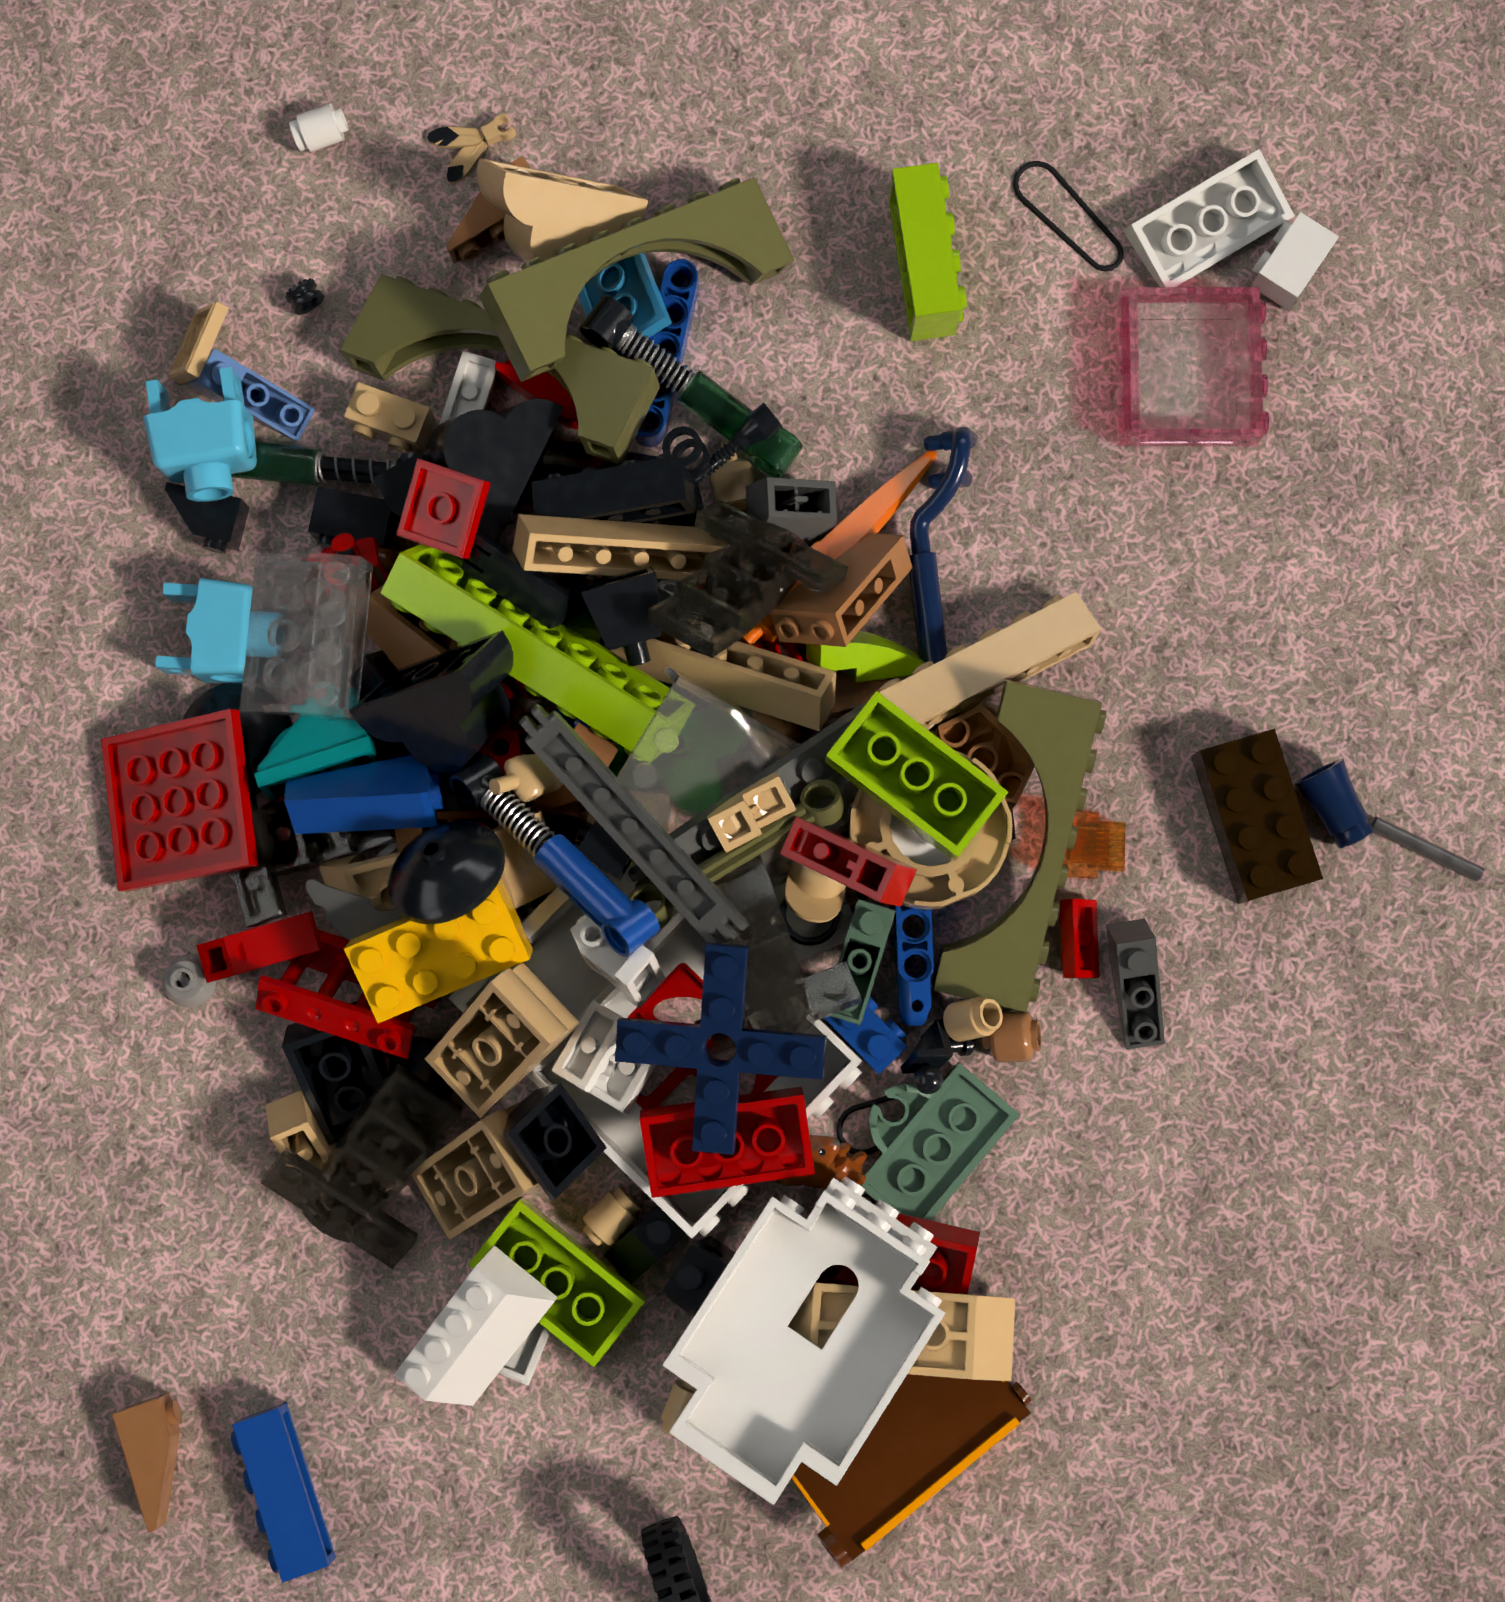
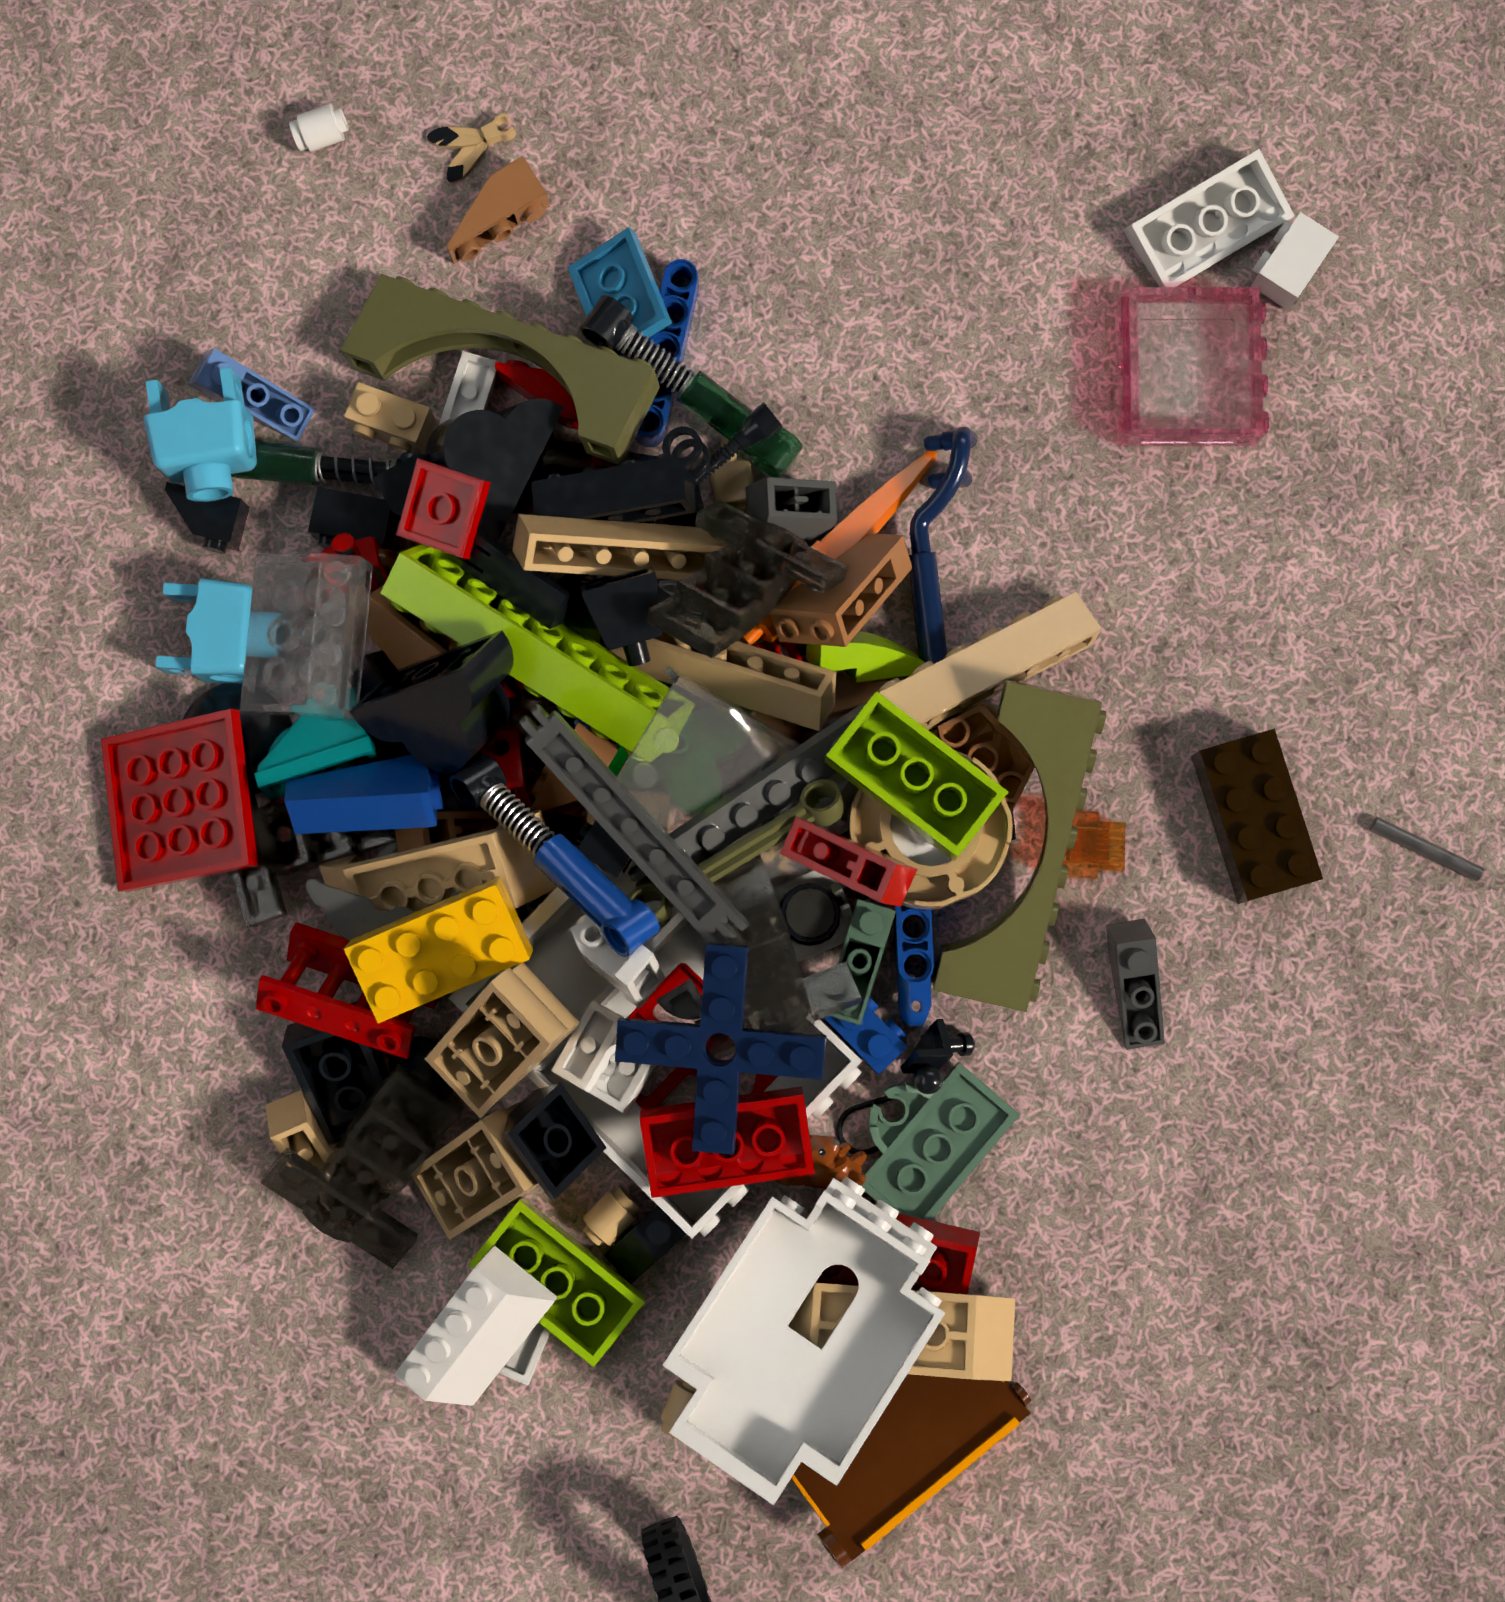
(150, 1446): medium nougat slope -> none
(195, 989): light grey cone -> none
(197, 343): tan tile -> none
(259, 947): red slope -> none
(283, 1492): blue brick -> none
(304, 296): black bush -> none
(446, 872): black dish -> none
(526, 777): tan piece -> none
(535, 303): olive arch -> none
(553, 208): tan brick -> none
(683, 1001): none -> dark grey tile
(697, 1274): black torso -> none
(750, 810): tan slope -> none
(812, 894): tan cap -> none
(925, 251): lime brick -> none
(972, 1018): tan brick -> none
(1015, 1038): medium nougat head -> none
(1038, 213): black piece -> none
(1079, 938): red plate -> none
(1336, 803): dark blue plant -> none

